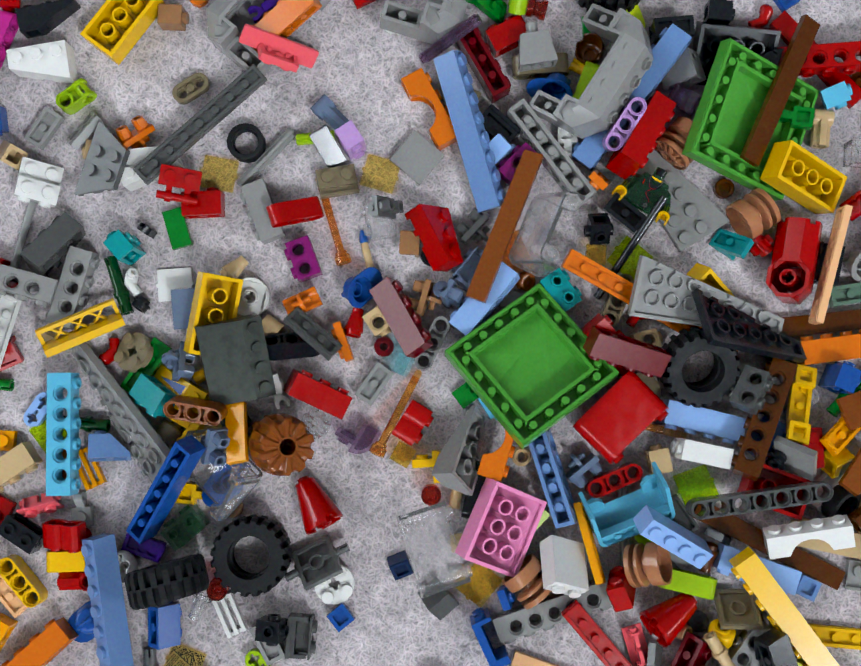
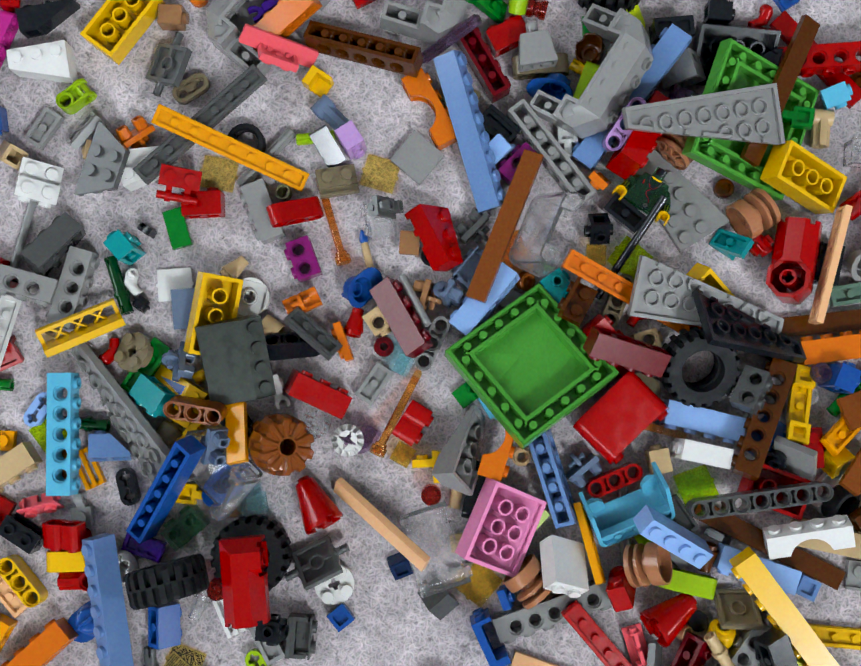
(132, 485): none -> black beam
(168, 64): none -> dark grey plate
(229, 147): none -> light orange tile
(244, 580): none -> red brick
(254, 504): none -> clear light blue brick
(281, 191): none -> olive hinge
(317, 81): none -> yellow panel
(356, 436): none -> white gear
(364, 48): none -> reddish brown brick
(381, 524): none -> light nougat tile
(415, 300): none -> light grey bar
(577, 302): none -> reddish brown bracket
(732, 115): none -> light grey wing
(820, 373): none -> clear purple tile

